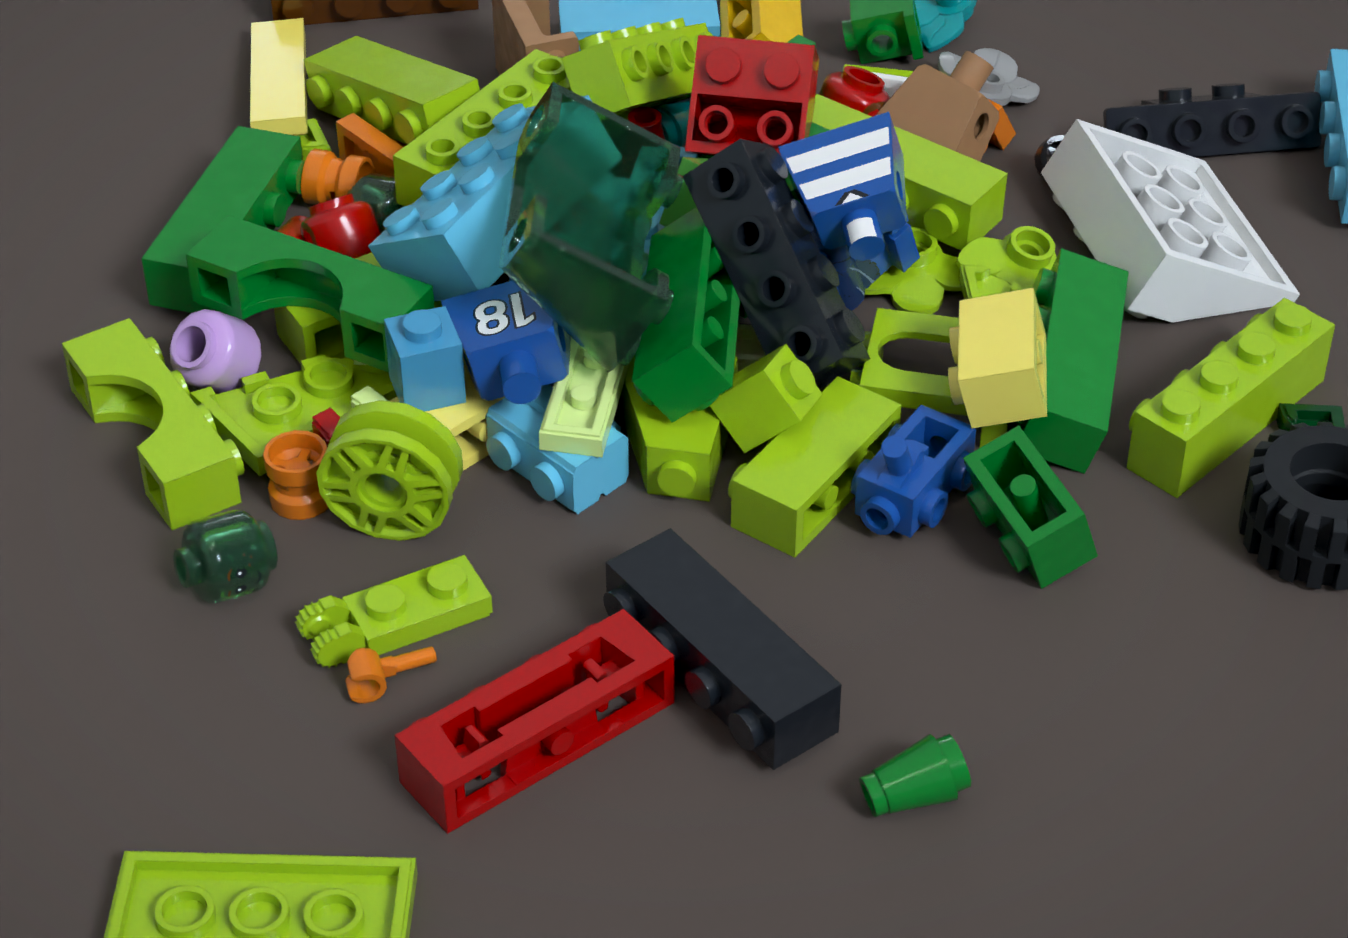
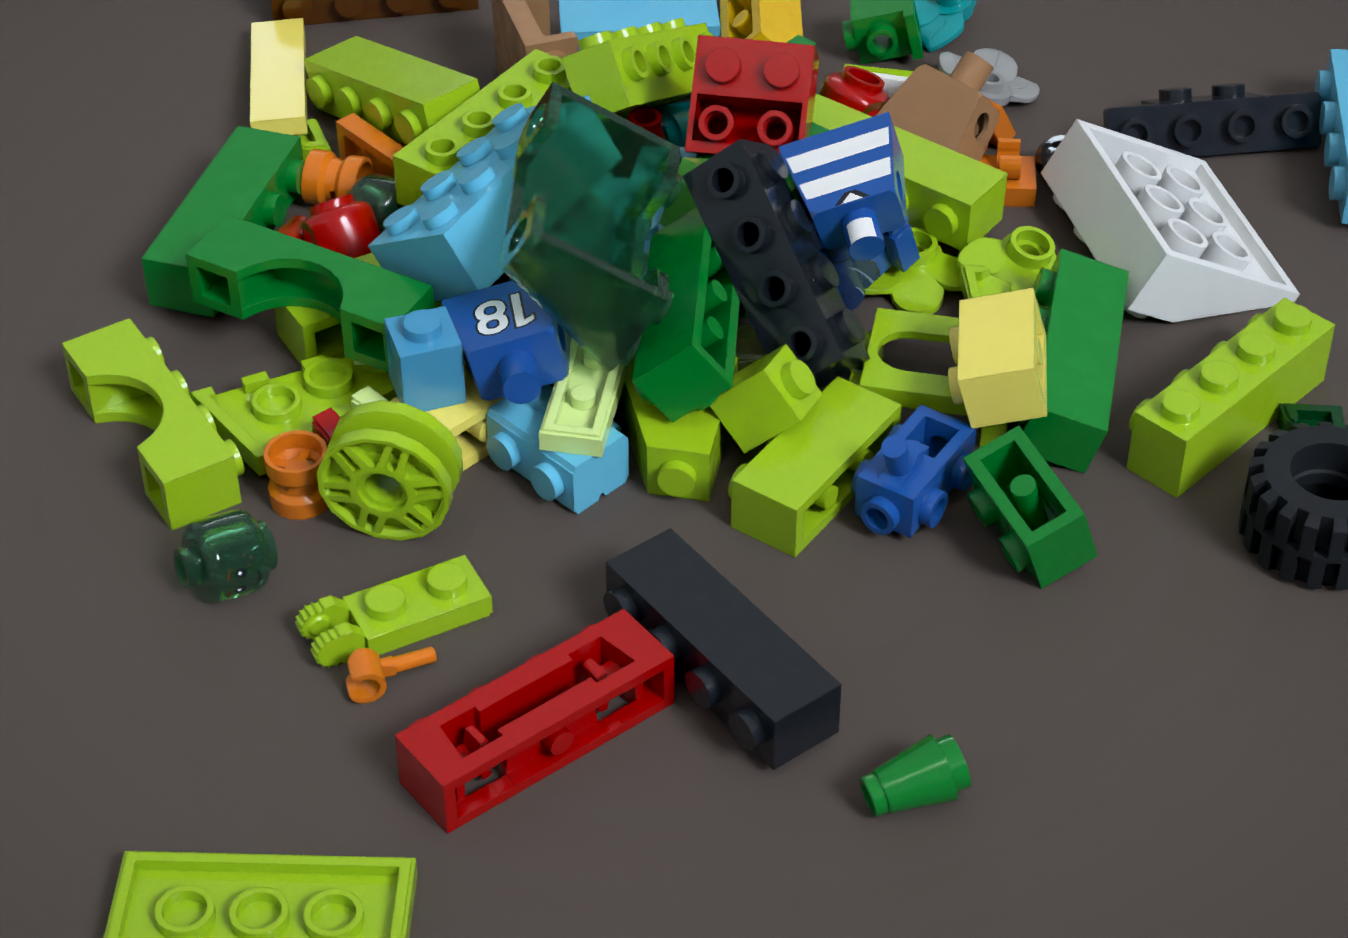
(214, 350): lavender head -> none
(1021, 171): none -> orange tile

